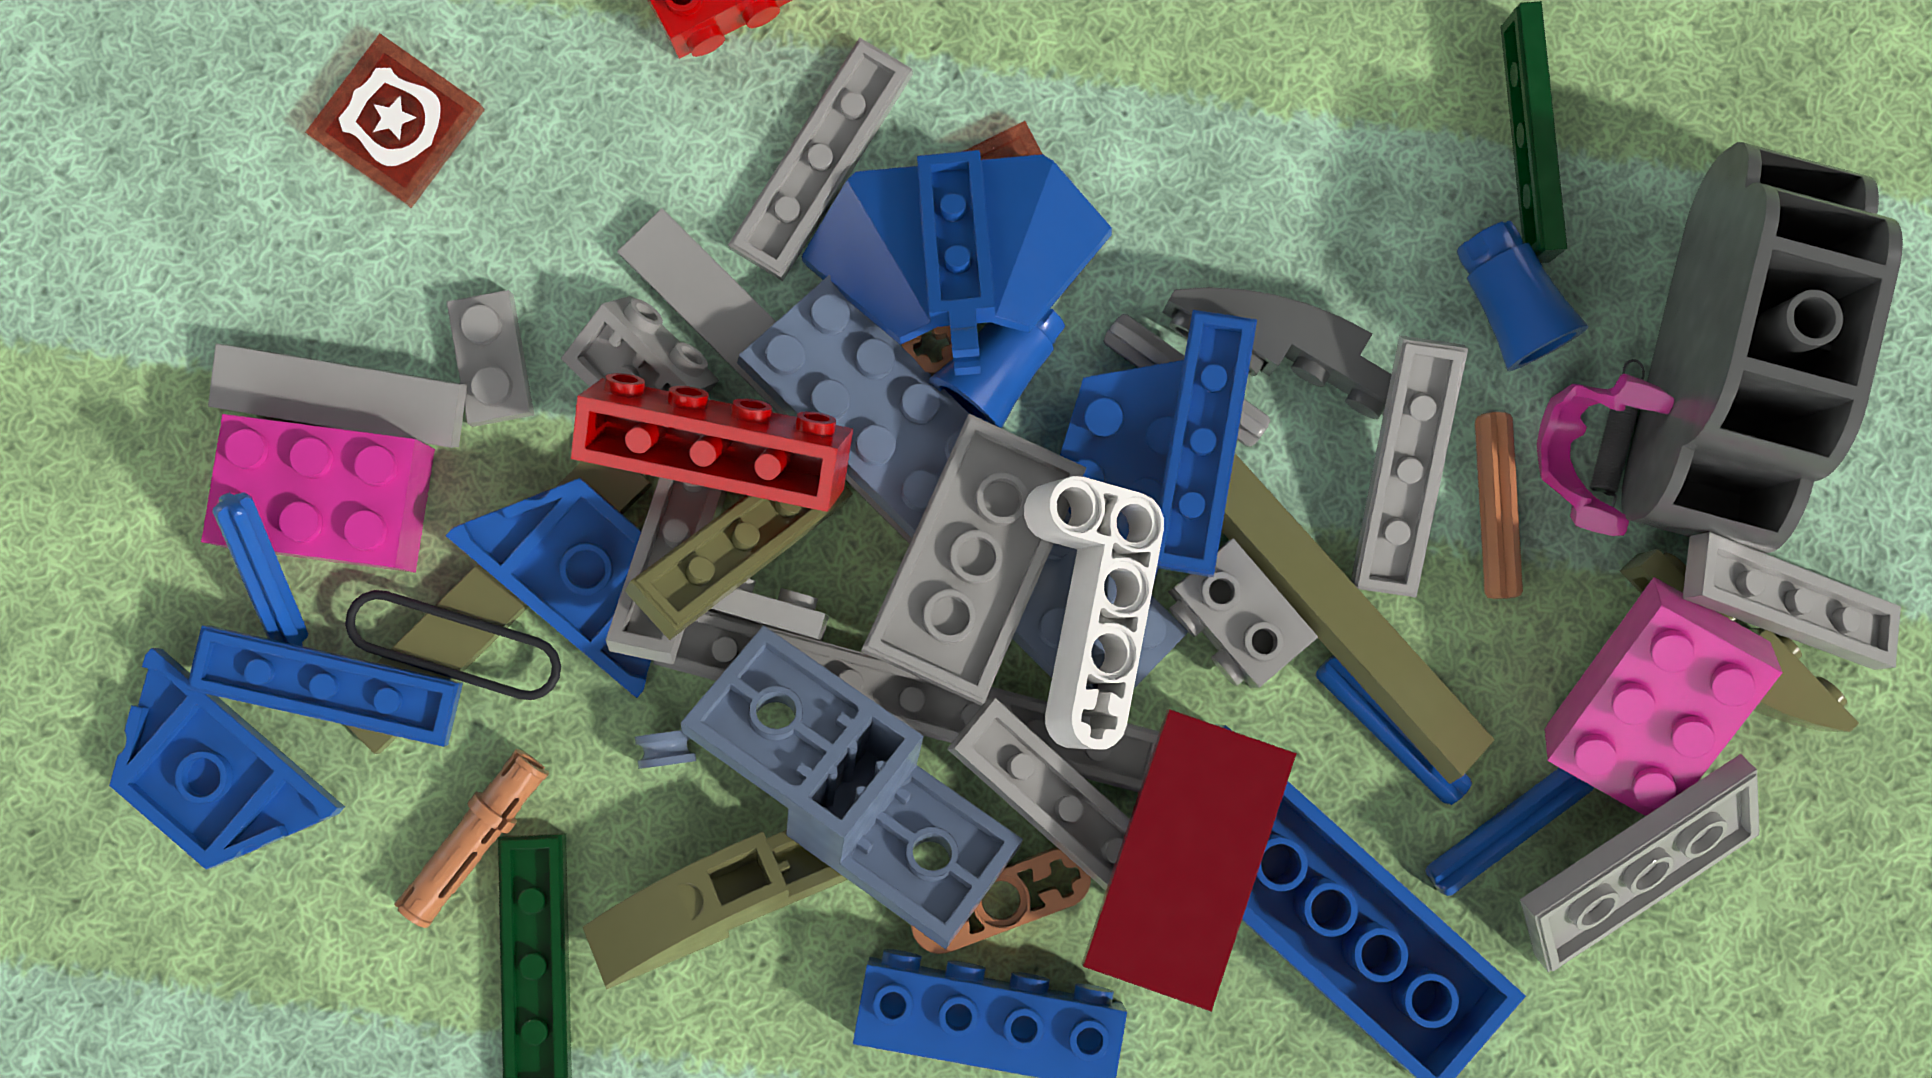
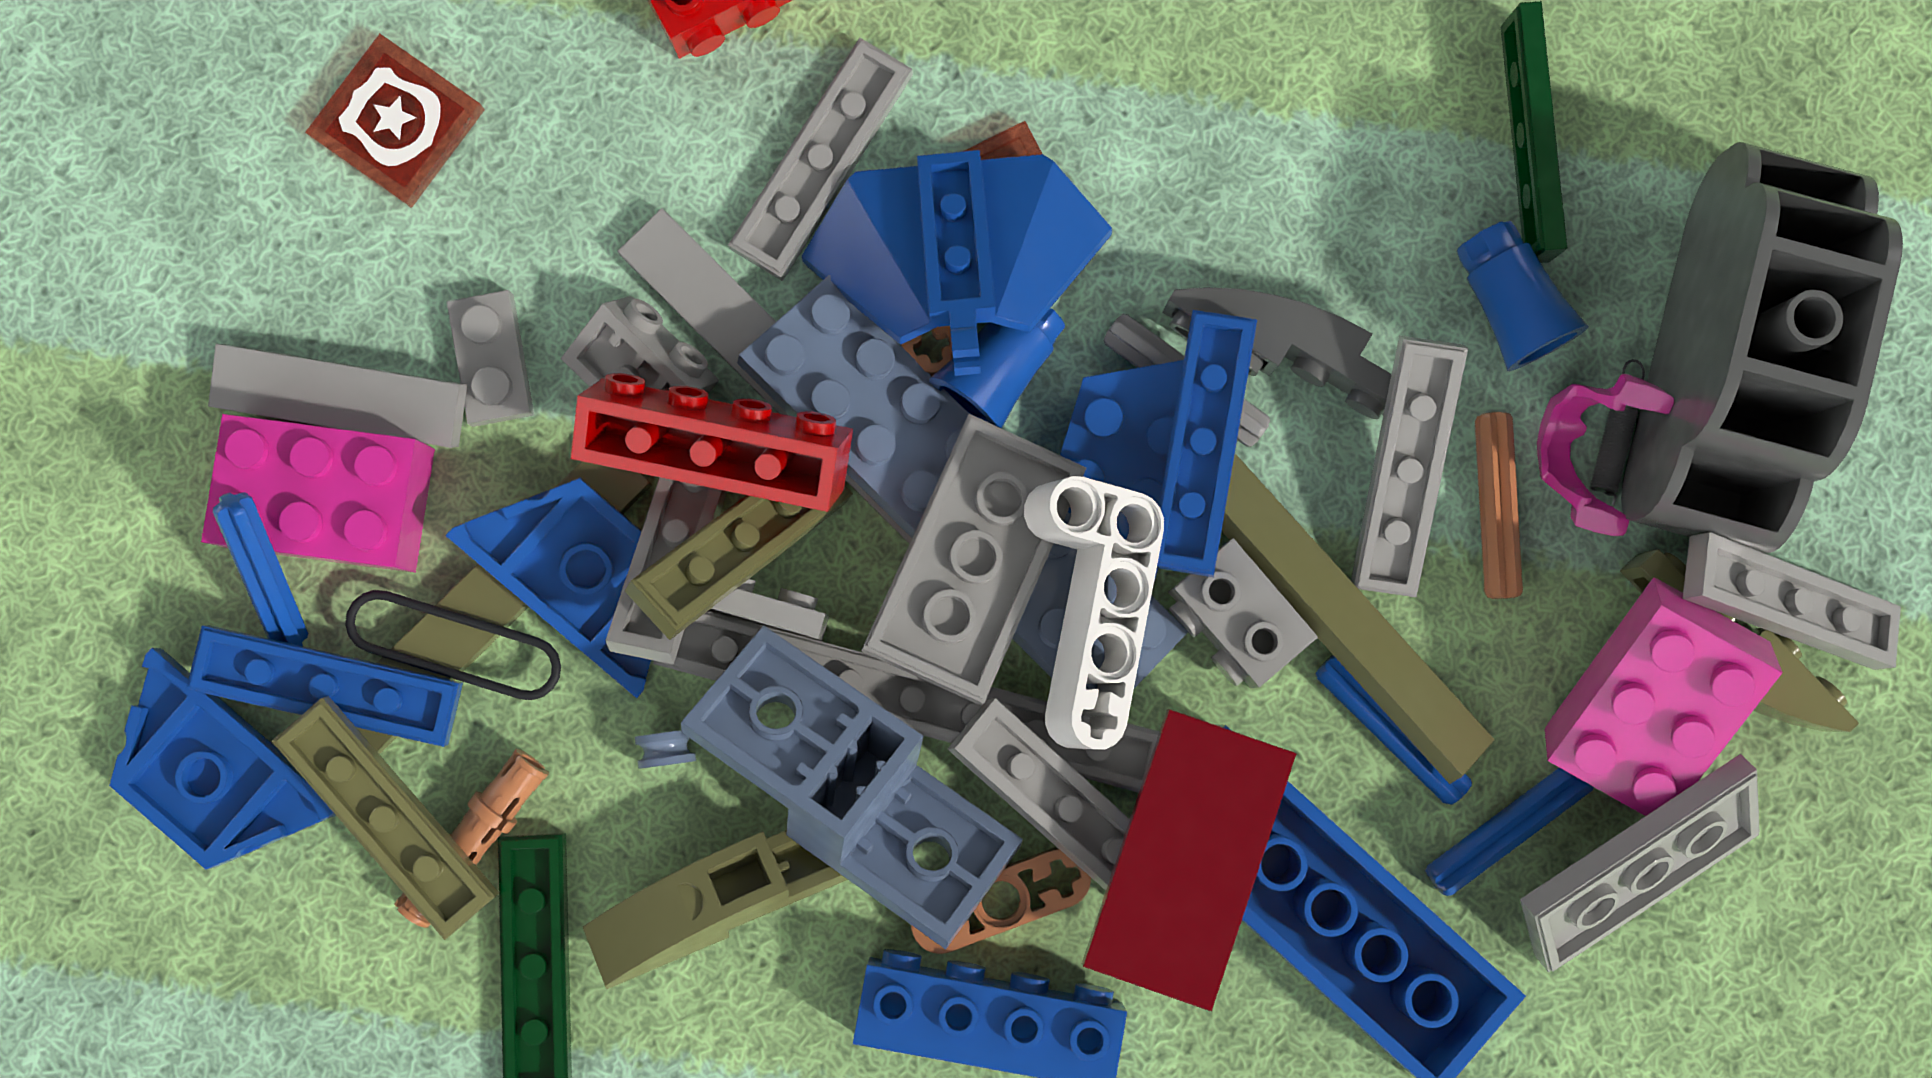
(385, 817): none -> olive tile

